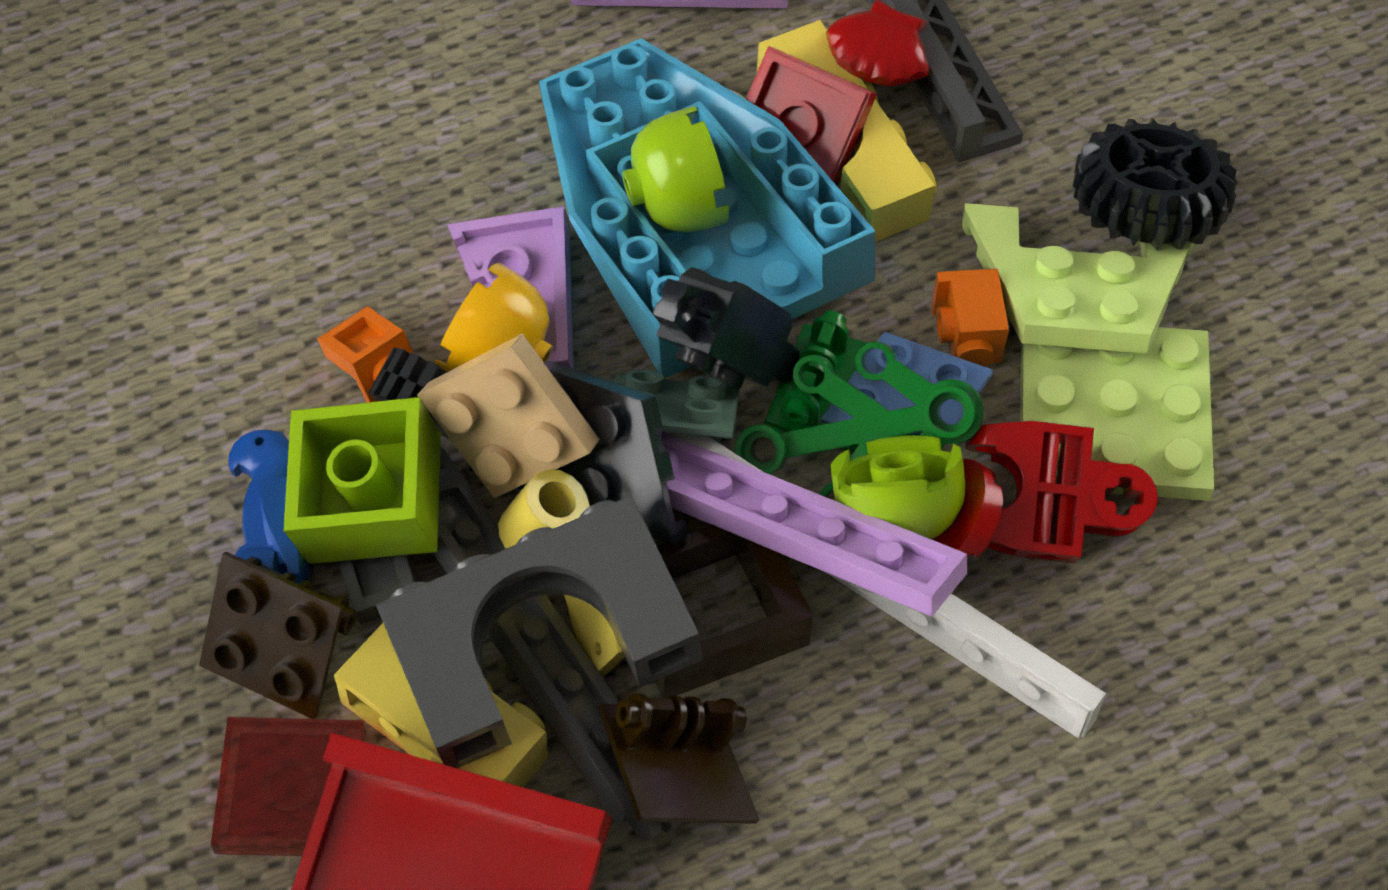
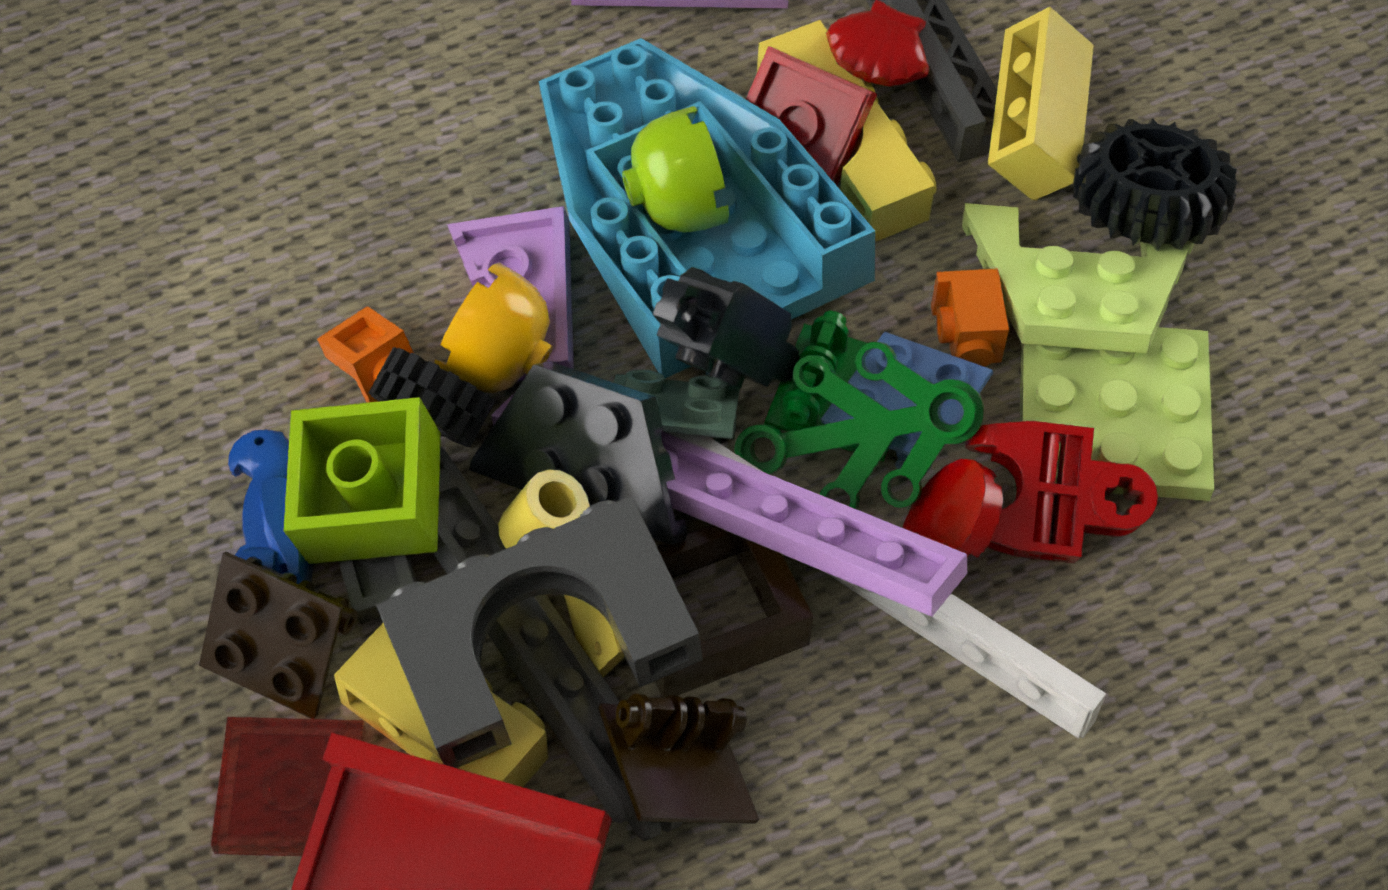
(508, 416): tan plate -> none
(903, 483): lime cylinder -> none
(1041, 104): none -> light yellow brick

